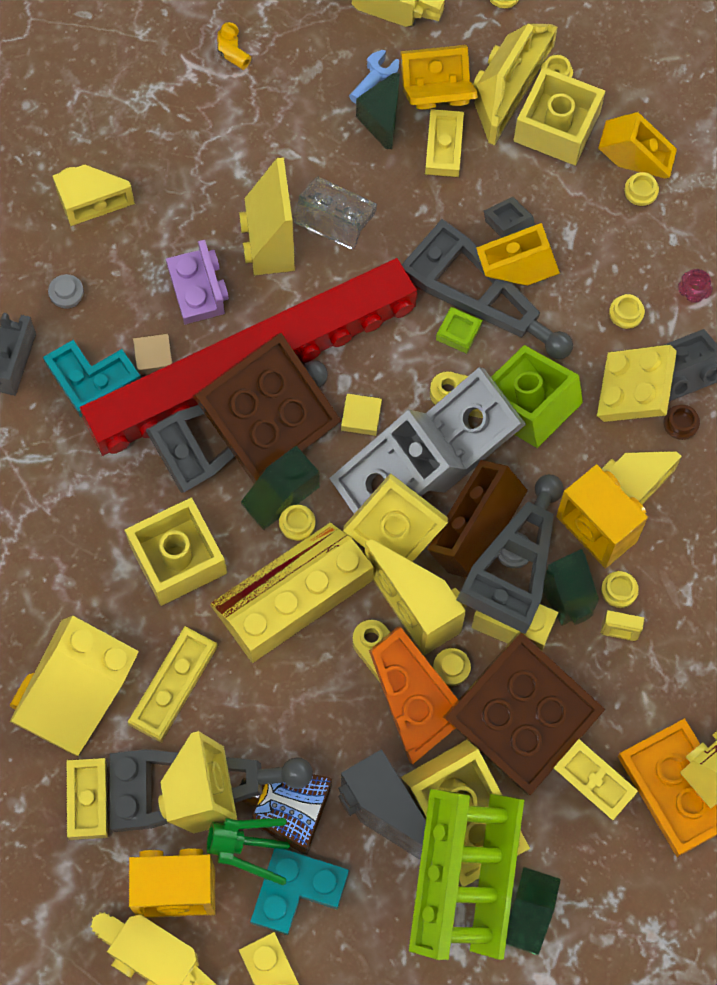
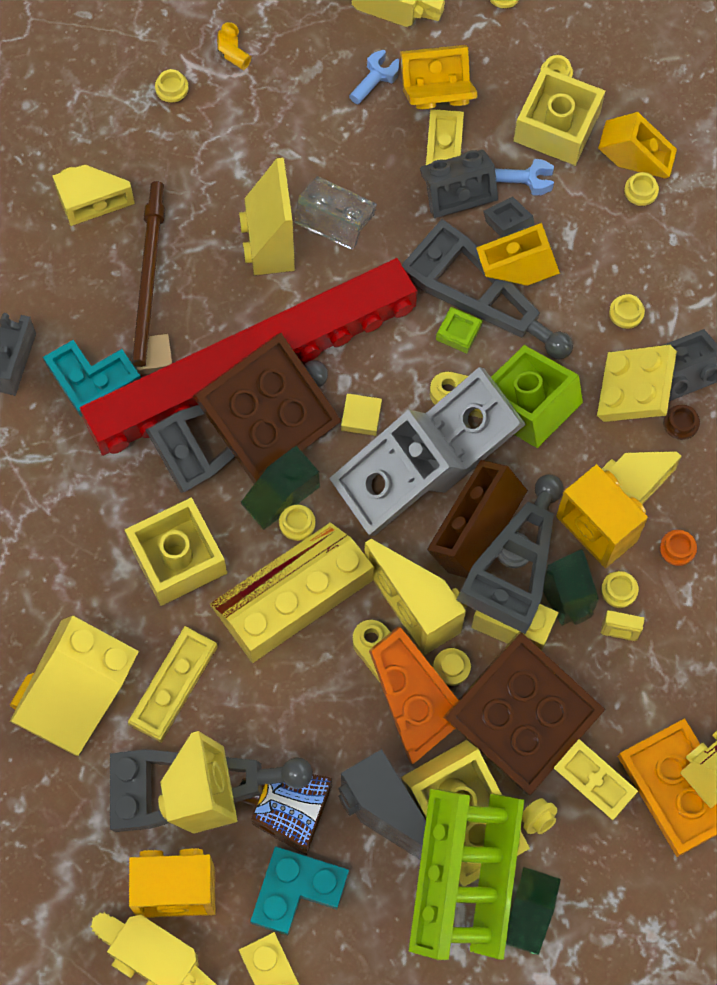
(66, 291): light grey plate -> none
(87, 799): light yellow plate -> none
(153, 216): none -> reddish brown bar
(171, 86): none -> light yellow plate
(196, 284): lavender bracket -> none
(226, 840): green plant -> none
(378, 109): clear green slope -> none
(396, 519): light yellow plate -> none
(460, 182): none -> dark grey bracket
(510, 75): light yellow wedge -> none
(528, 176): none -> light blue bar
(539, 816): none -> light yellow plate
(678, 547): none -> orange plate
(698, 278): clear pink plate -> none

